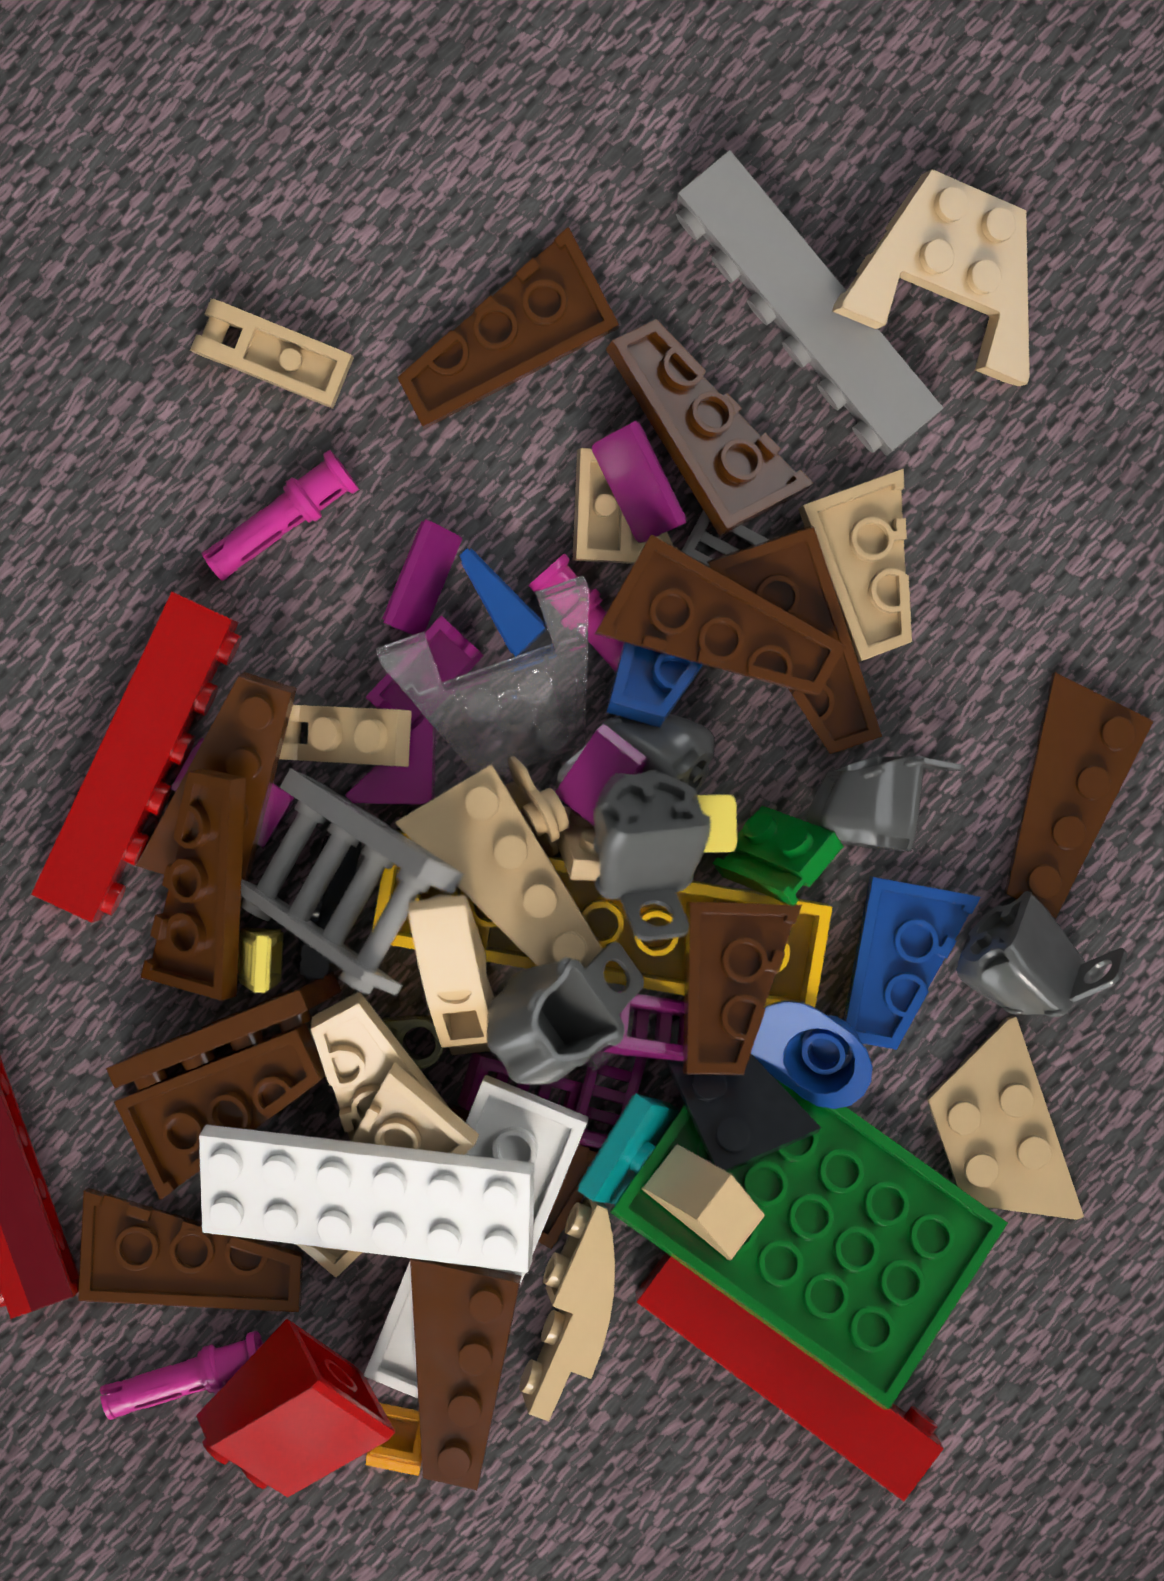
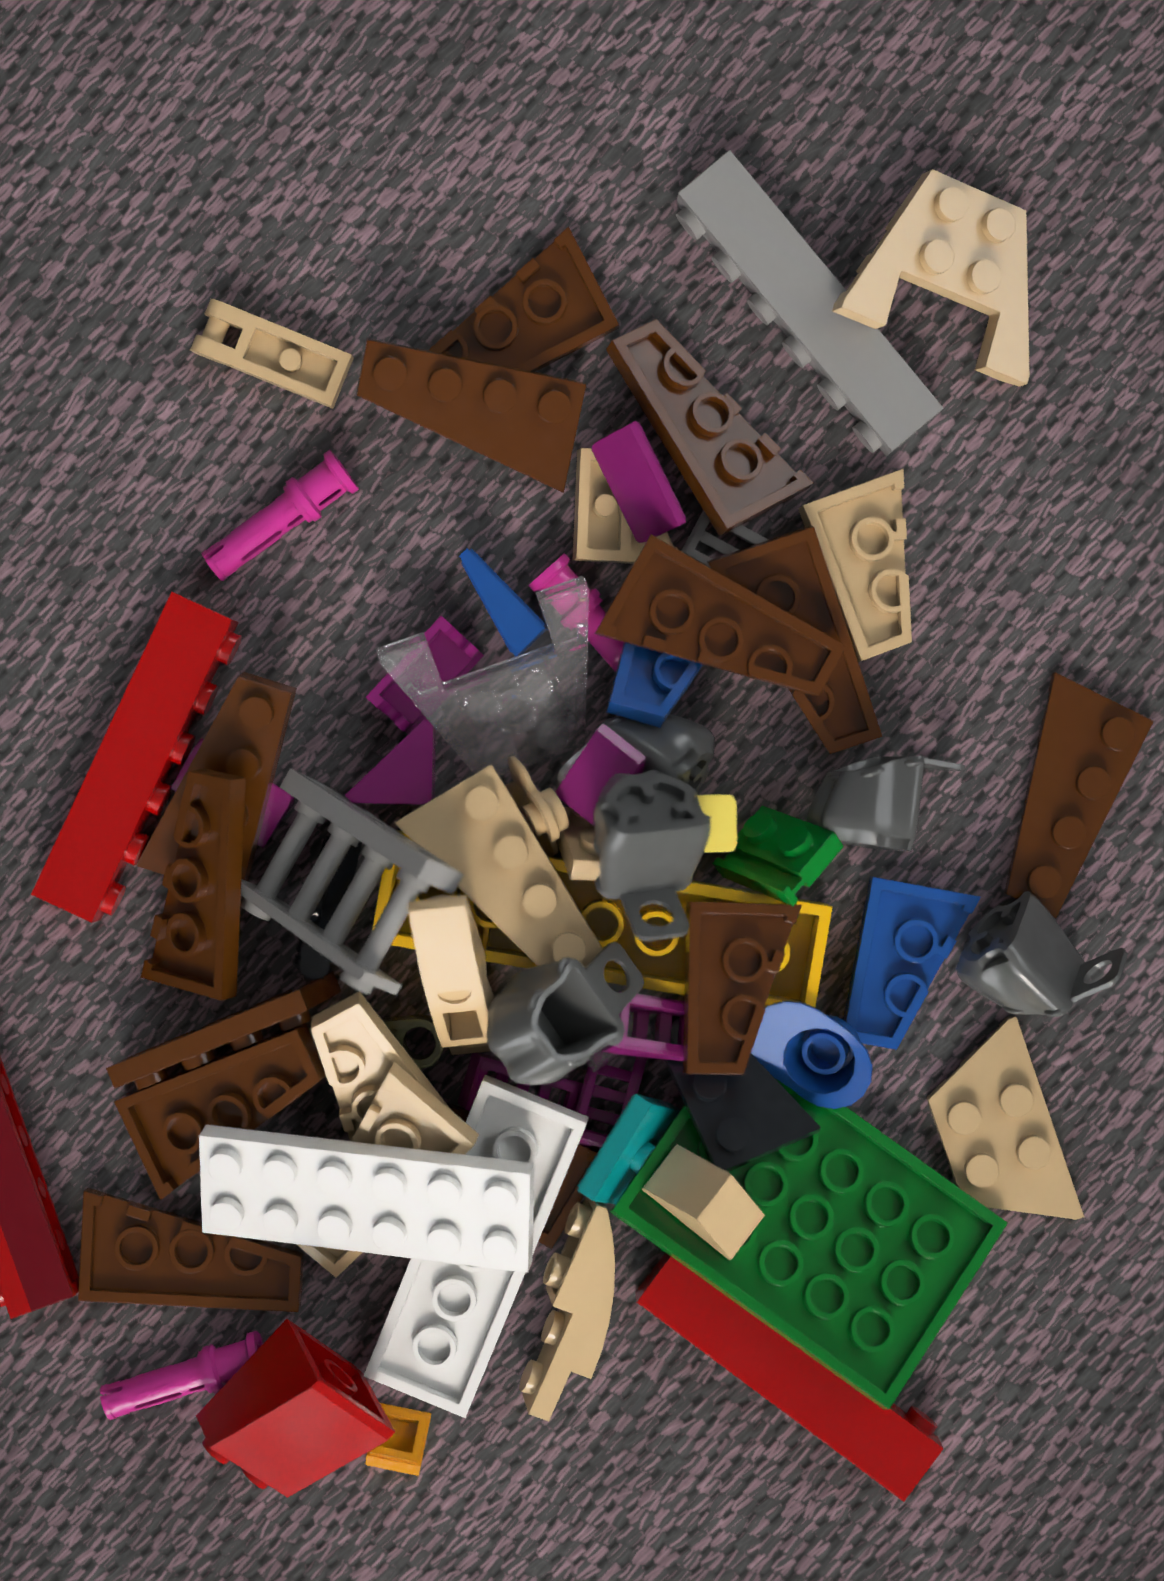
(260, 958): light yellow slope -> none
(349, 735): tan plate -> none
(422, 578): magenta slope -> none
(460, 1351): reddish brown wing -> none
(490, 408): none -> reddish brown wing

